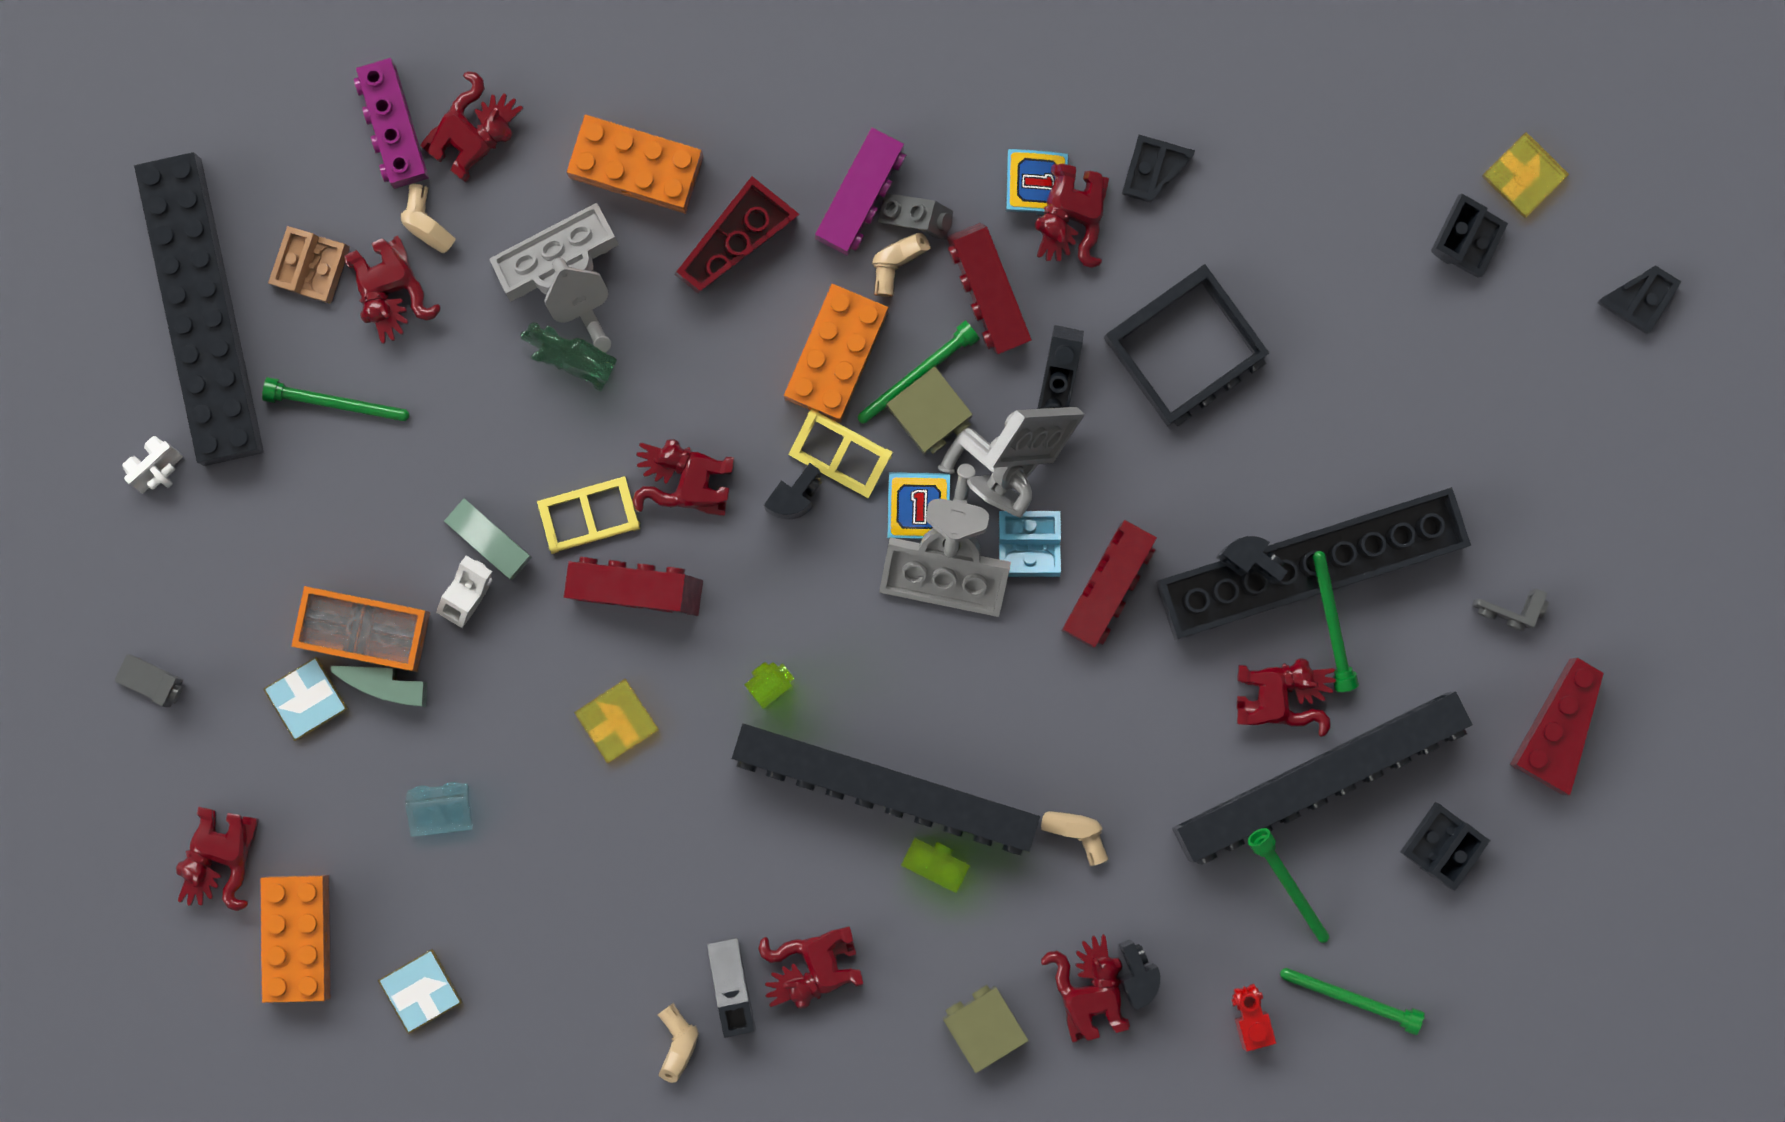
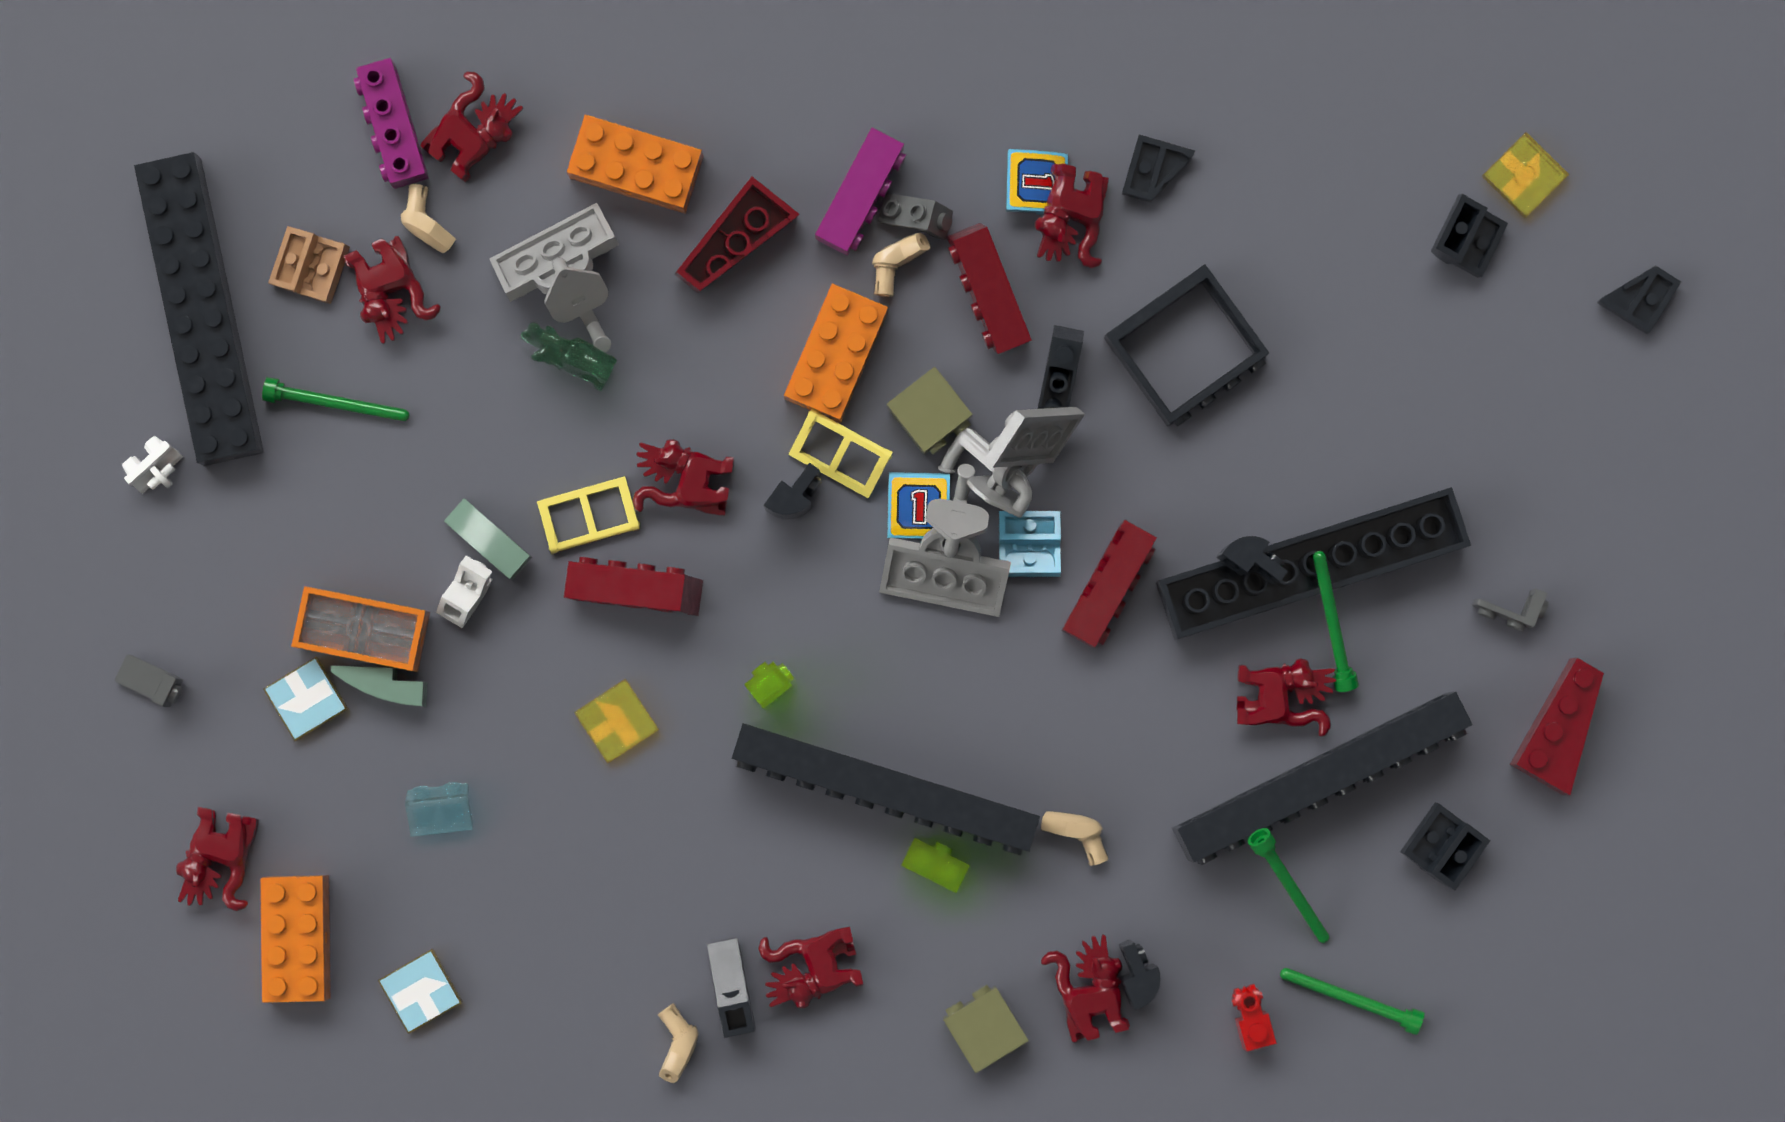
(963, 337): green piece -> none

